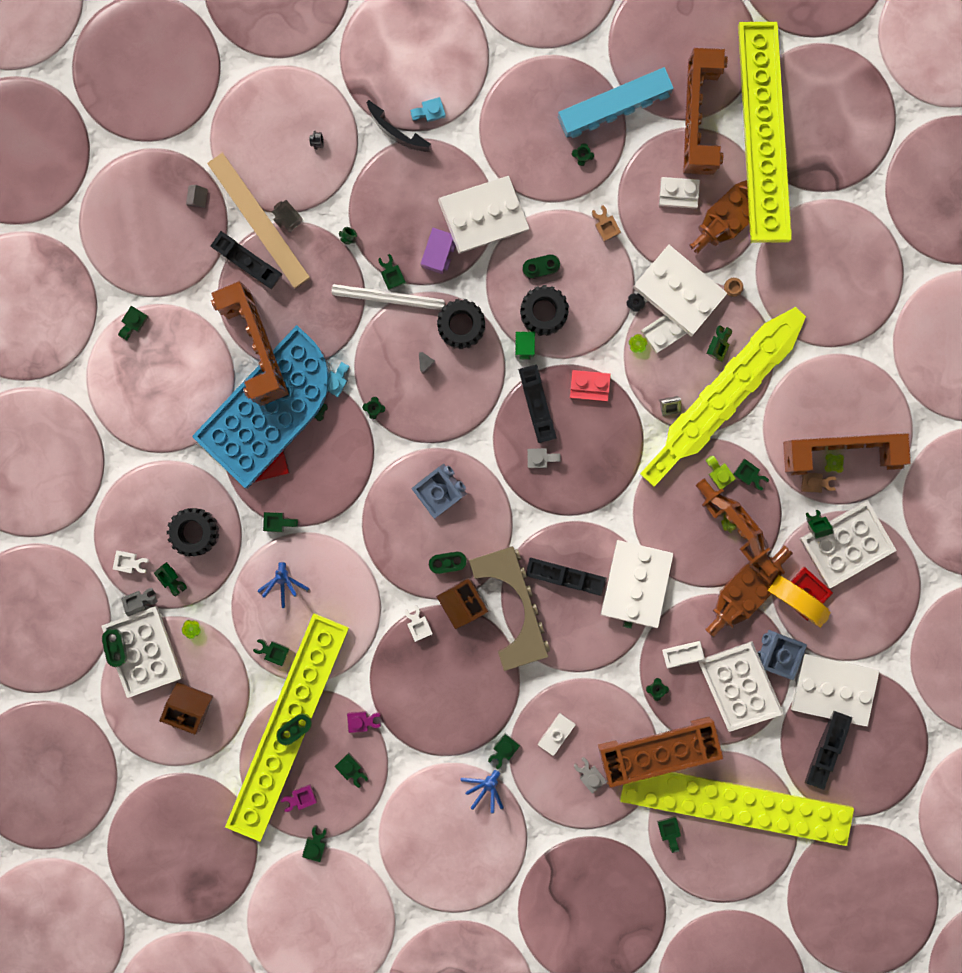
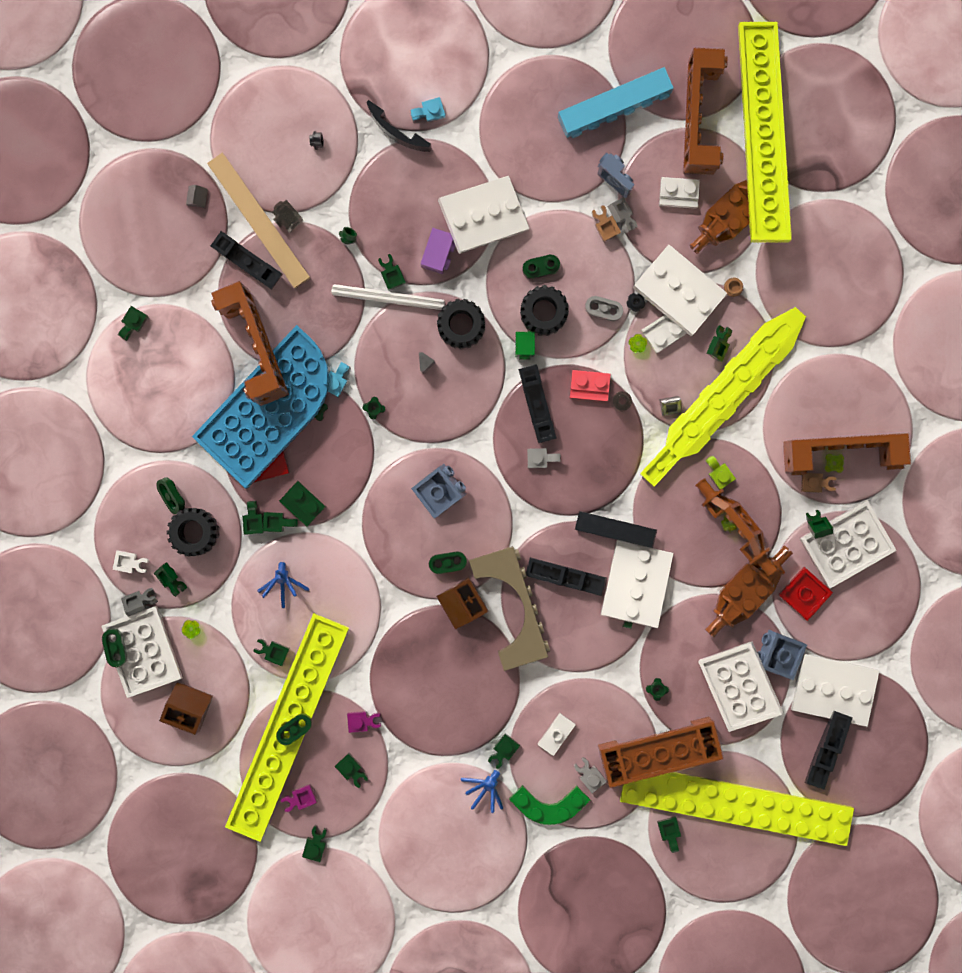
(170, 495): none -> dark green plate
(252, 522): none -> dark green plate
(302, 503): none -> dark green plate
(419, 626): white plate -> none
(549, 813): none -> green plate
(583, 159): dark green plate -> none
(604, 307): none -> light grey plate
(611, 171): none -> sand blue plate
(616, 529): none -> black slope
(621, 407): none -> clear smoke brick
(622, 213): none -> light grey plate
(683, 654): white plate -> none
(748, 473): dark green plate -> none
(800, 601): yellow arch -> none

